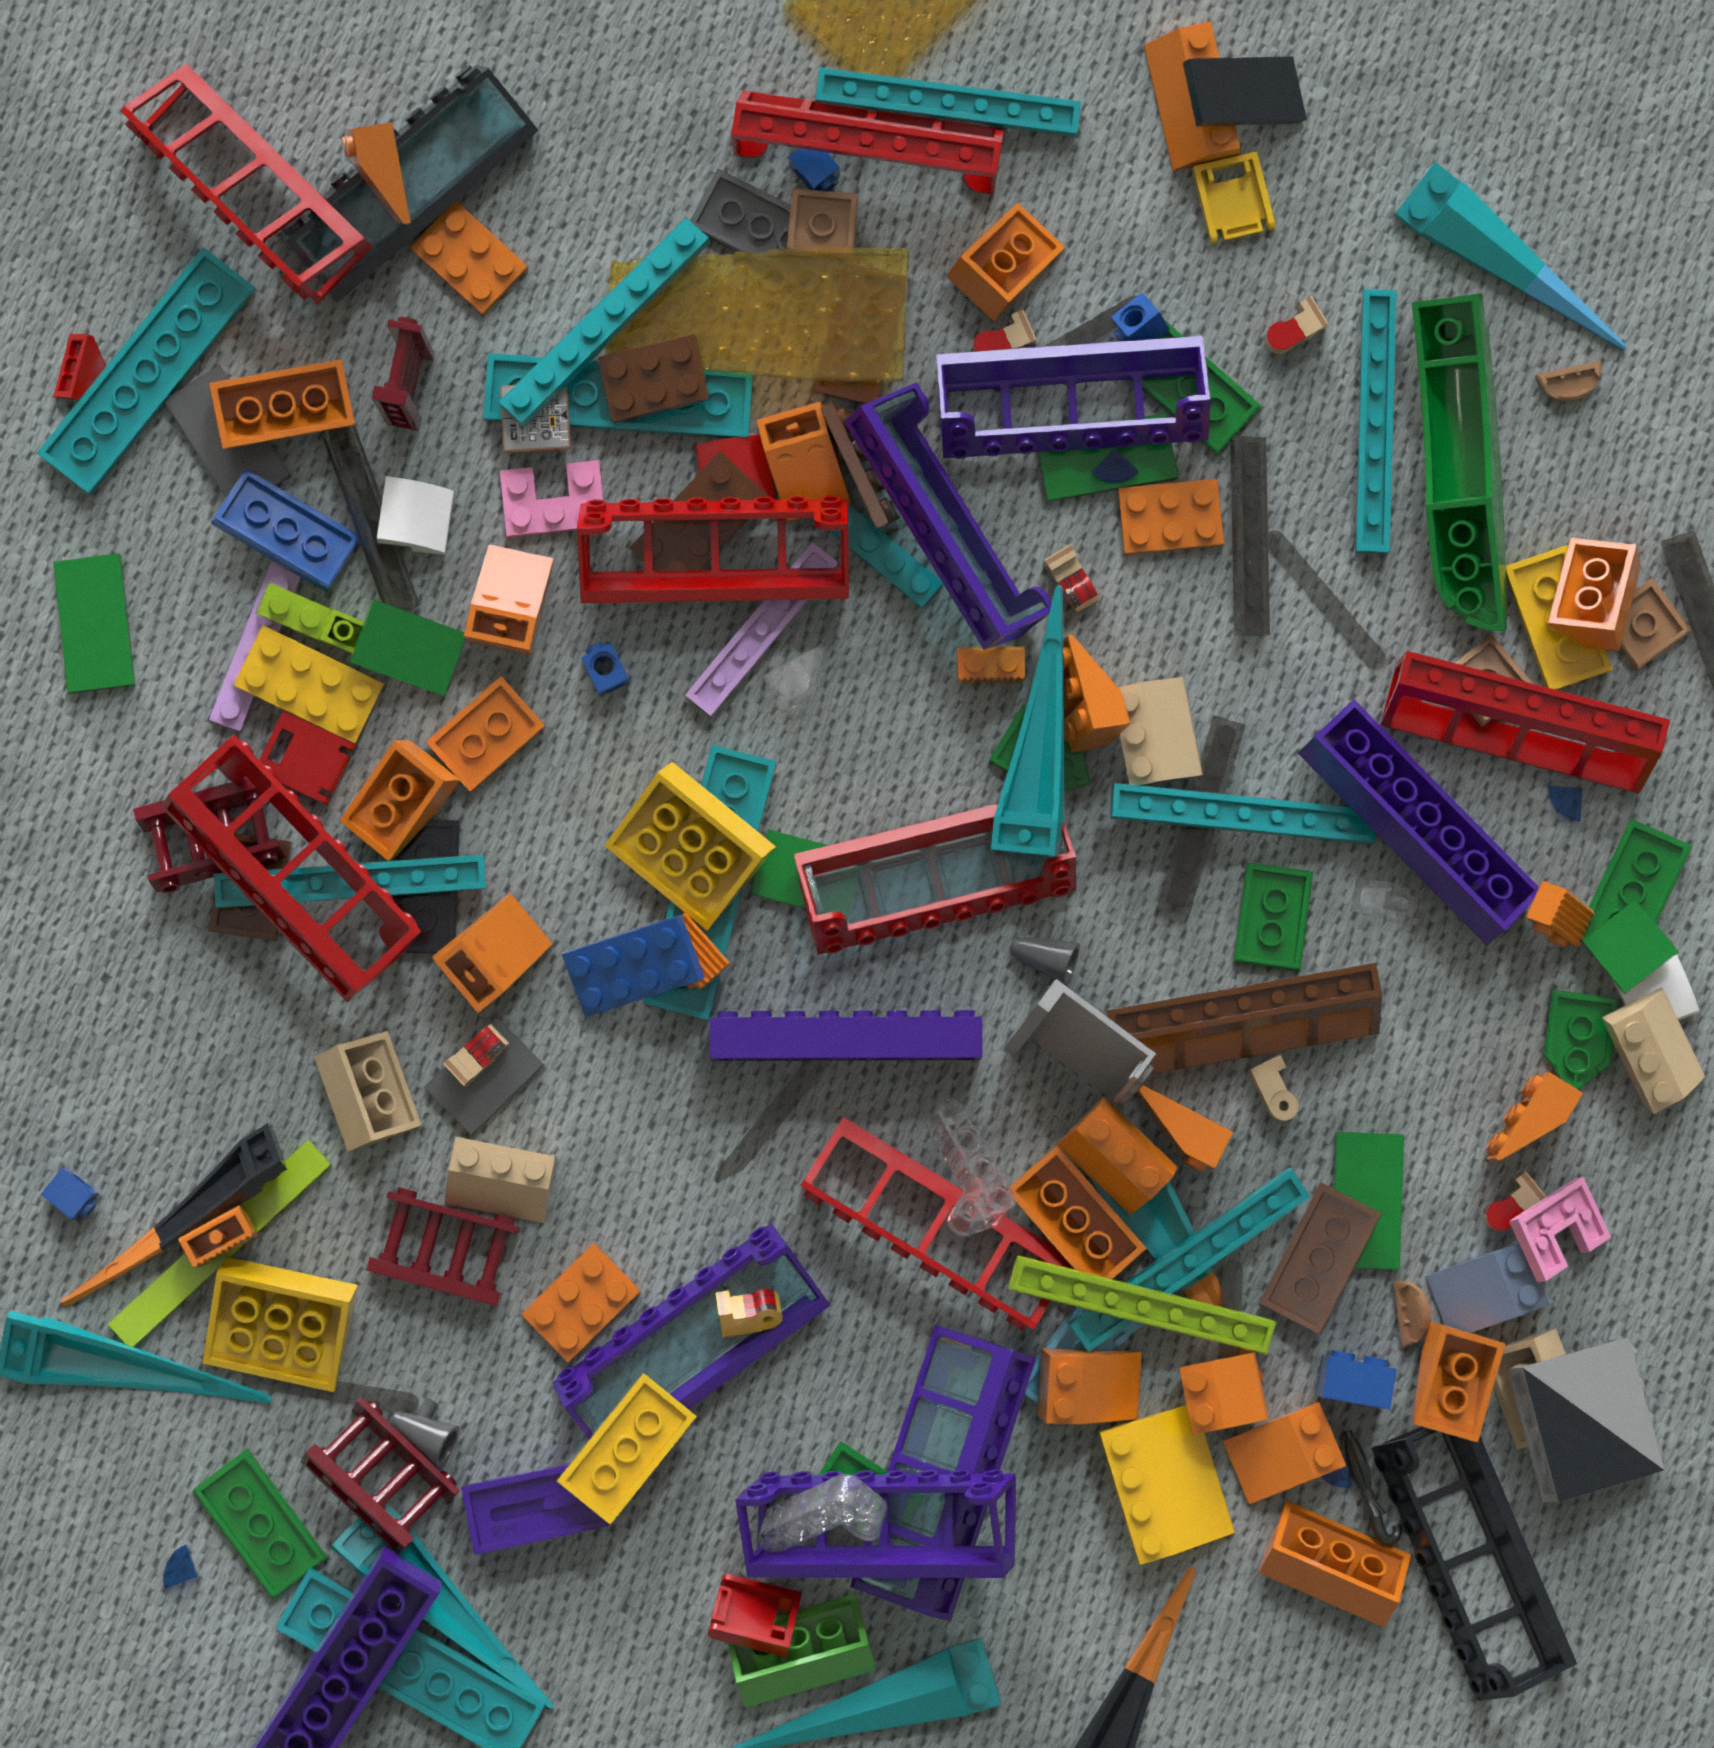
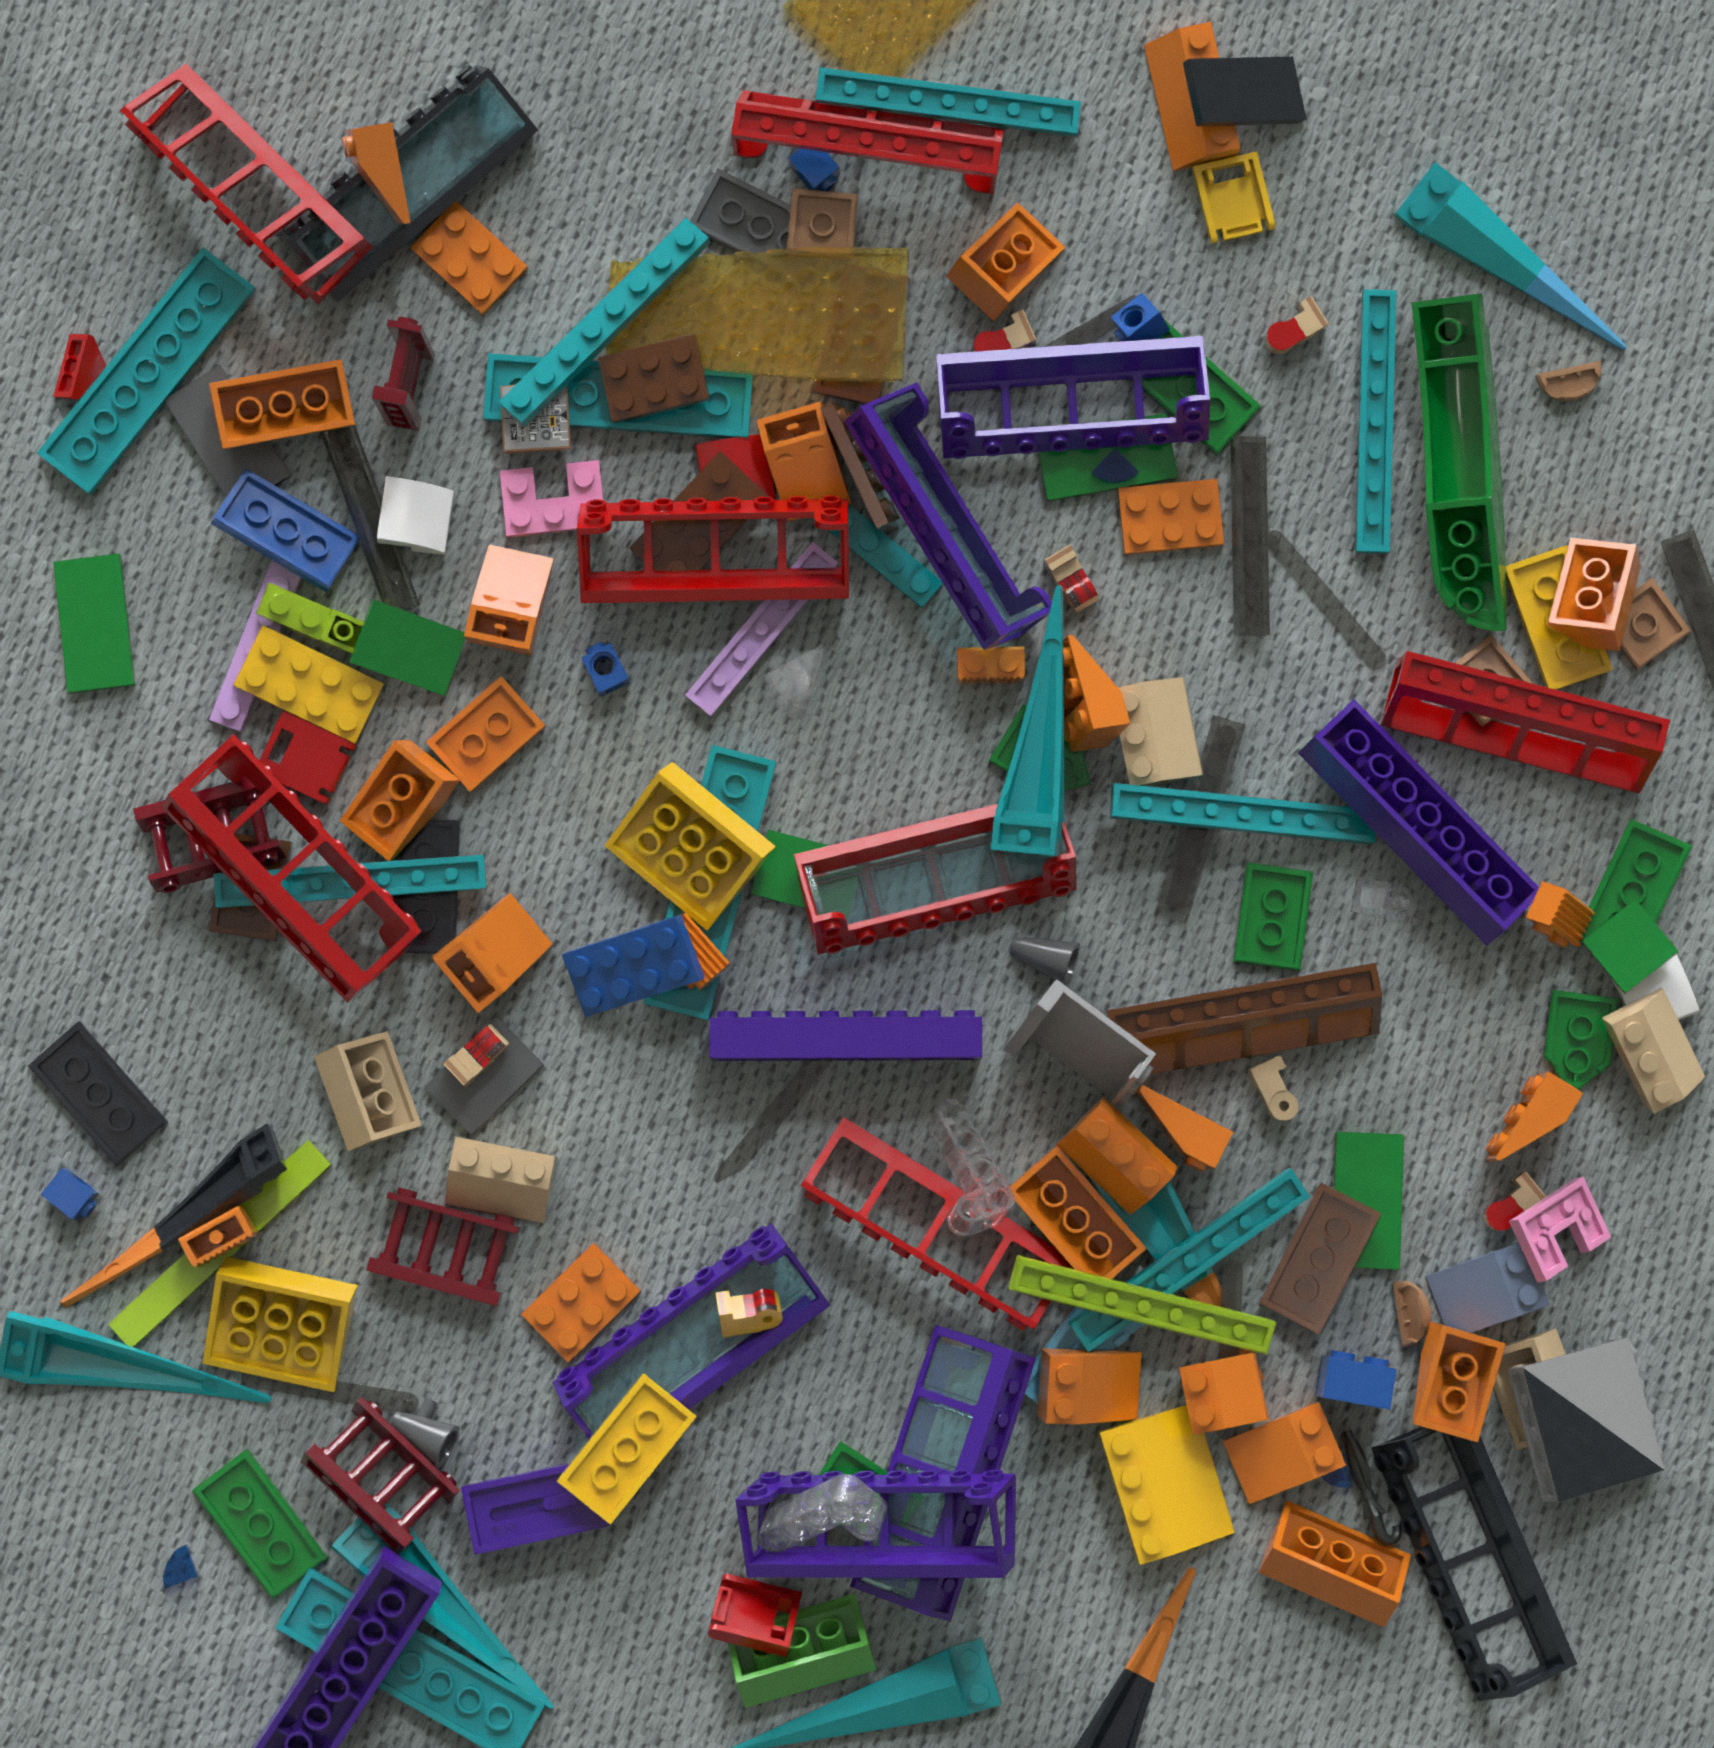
(98, 1093): none -> black tile
(1566, 801): clear blue tile -> none

